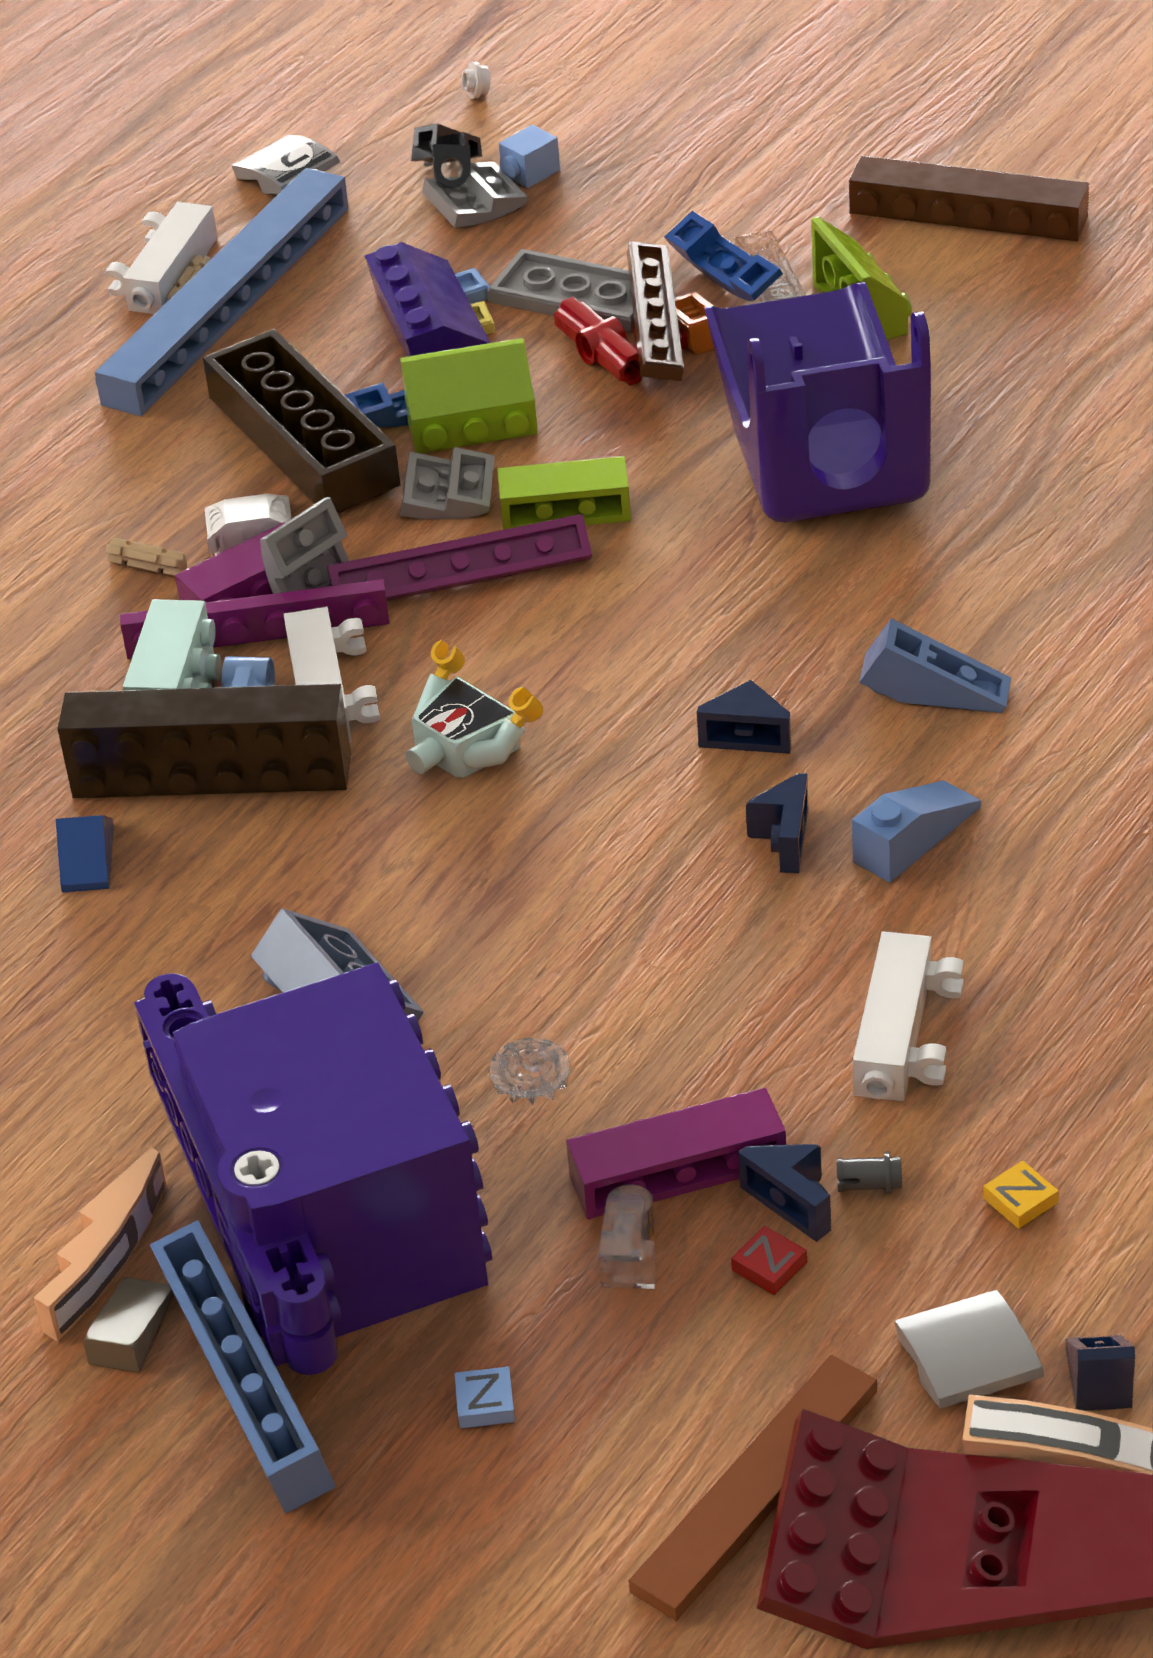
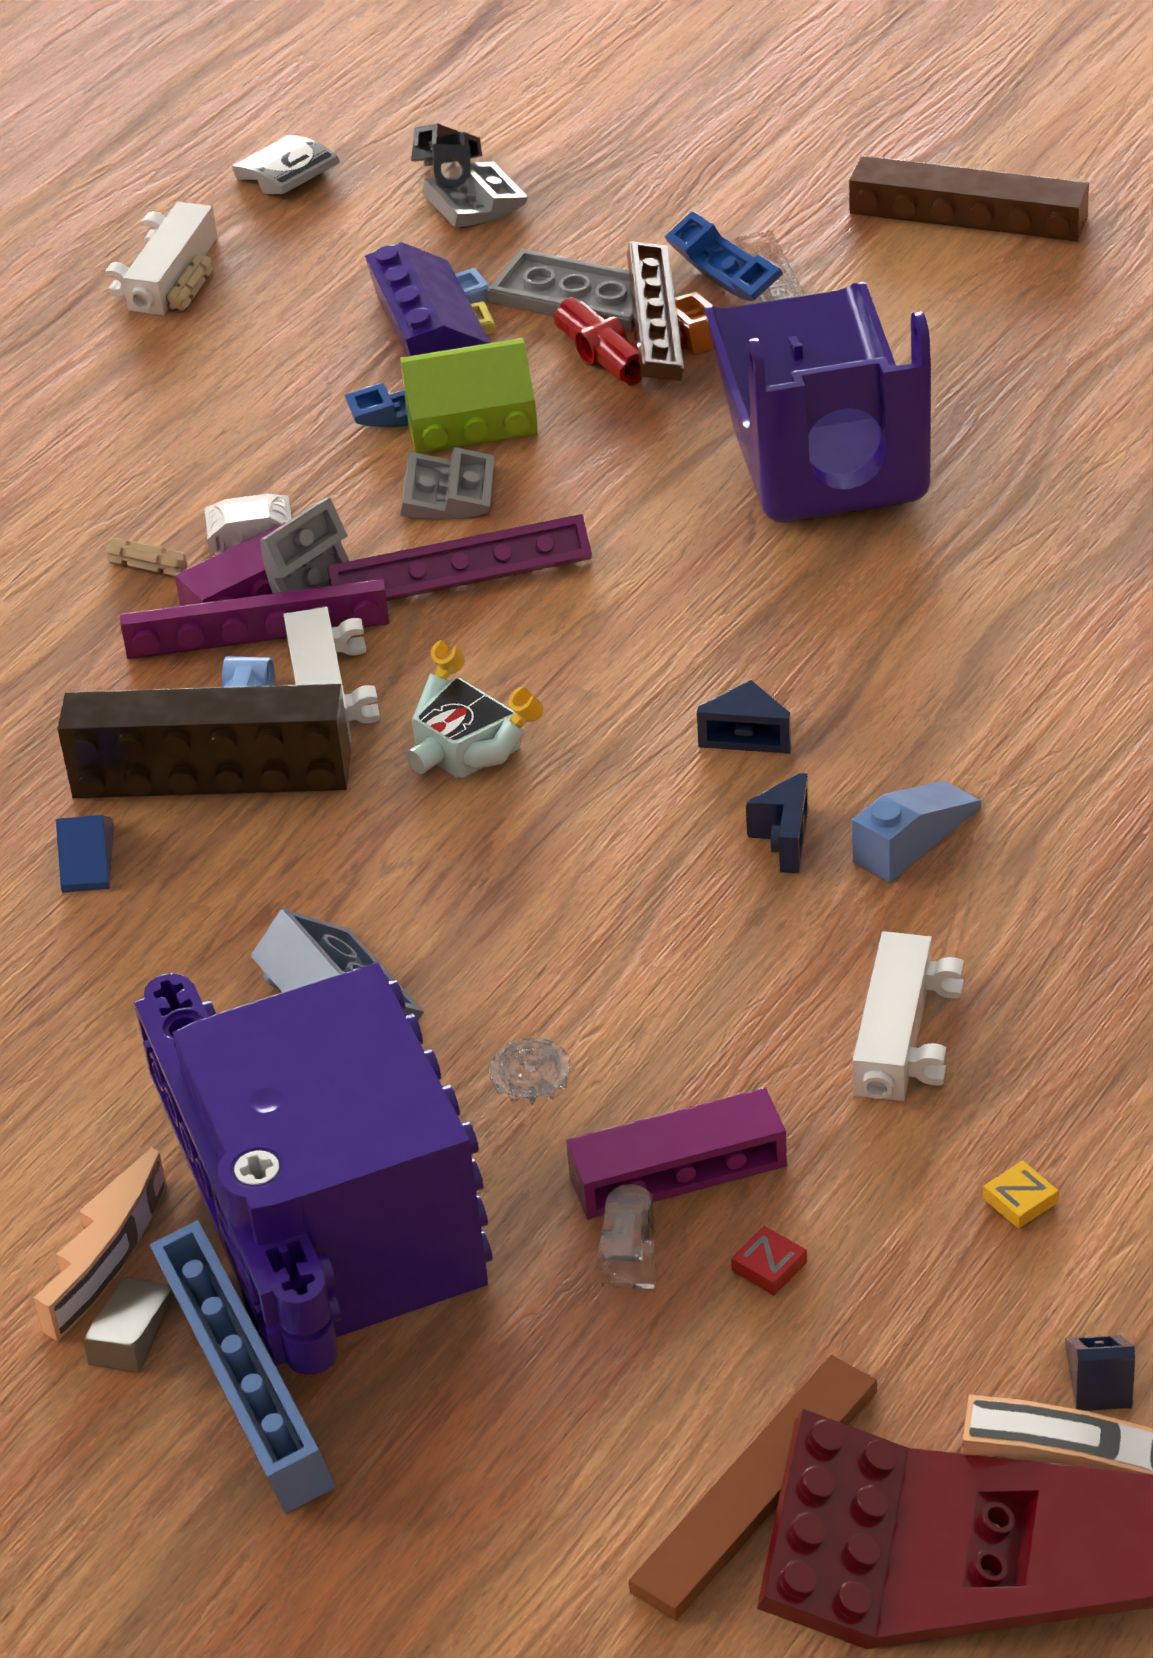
(174, 648): light aqua brick -> none
(221, 292): medium blue brick -> none
(301, 421): dark brown brick -> none
(476, 80): white plate -> none
(484, 1397): light blue tile -> none
(529, 156): light blue brick -> none
(565, 489): lime brick -> none
(787, 1183): dark blue slope -> none
(842, 262): lime slope -> none
(869, 1173): dark grey pin -> none
(926, 672): medium blue slope -> none
(969, 1348): light grey slope -> none

